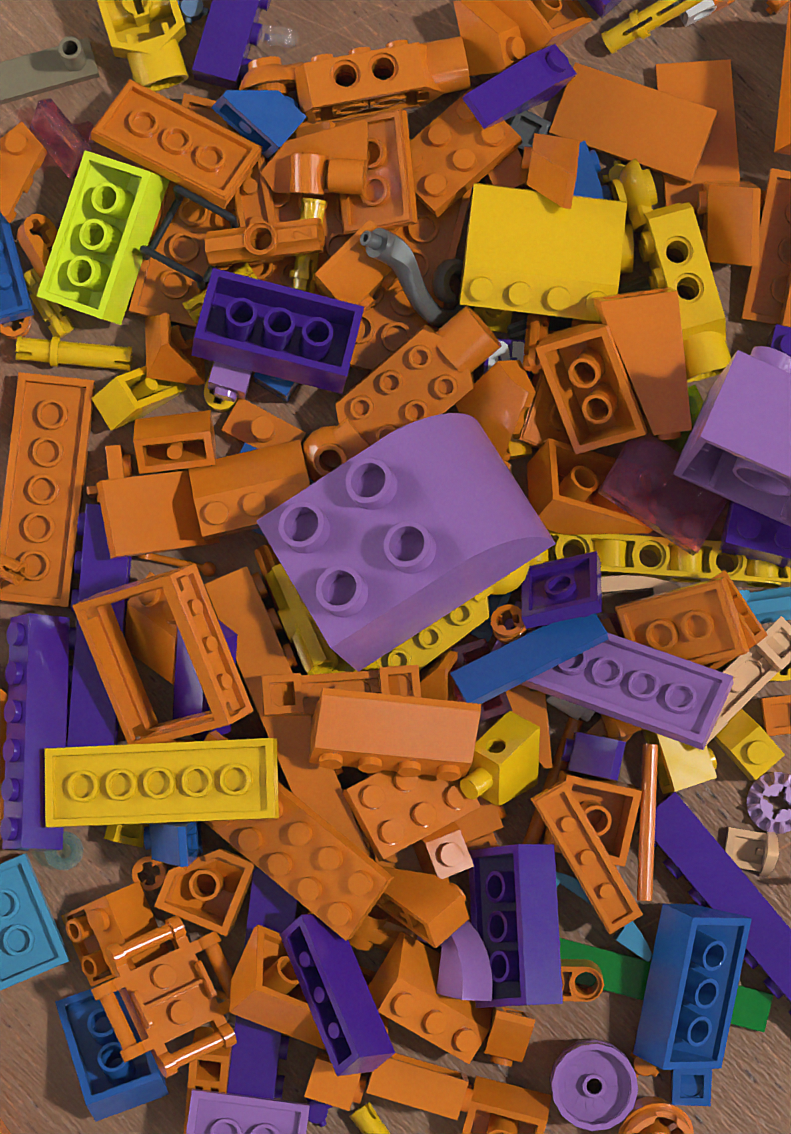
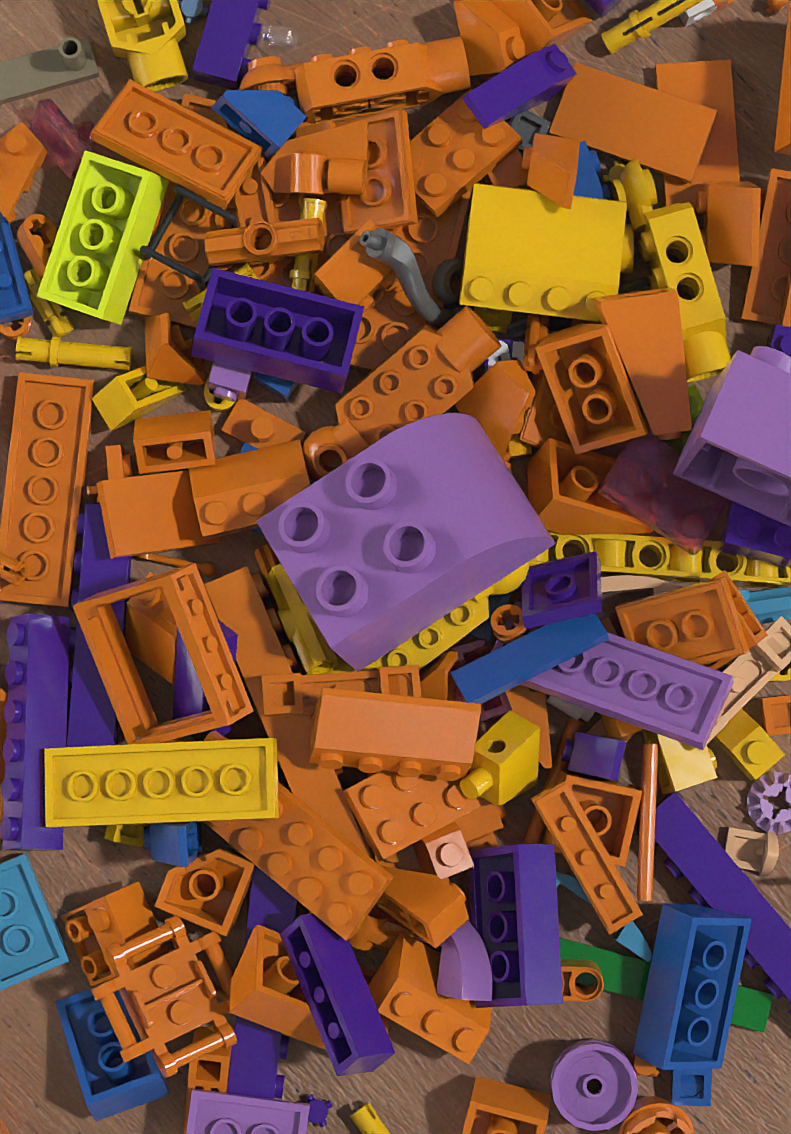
(75, 857): clear light blue plate -> none
(139, 867): orange bush -> none
(334, 1089): orange brick -> none
(421, 1085): orange window -> none
(508, 1035): orange slope -> none

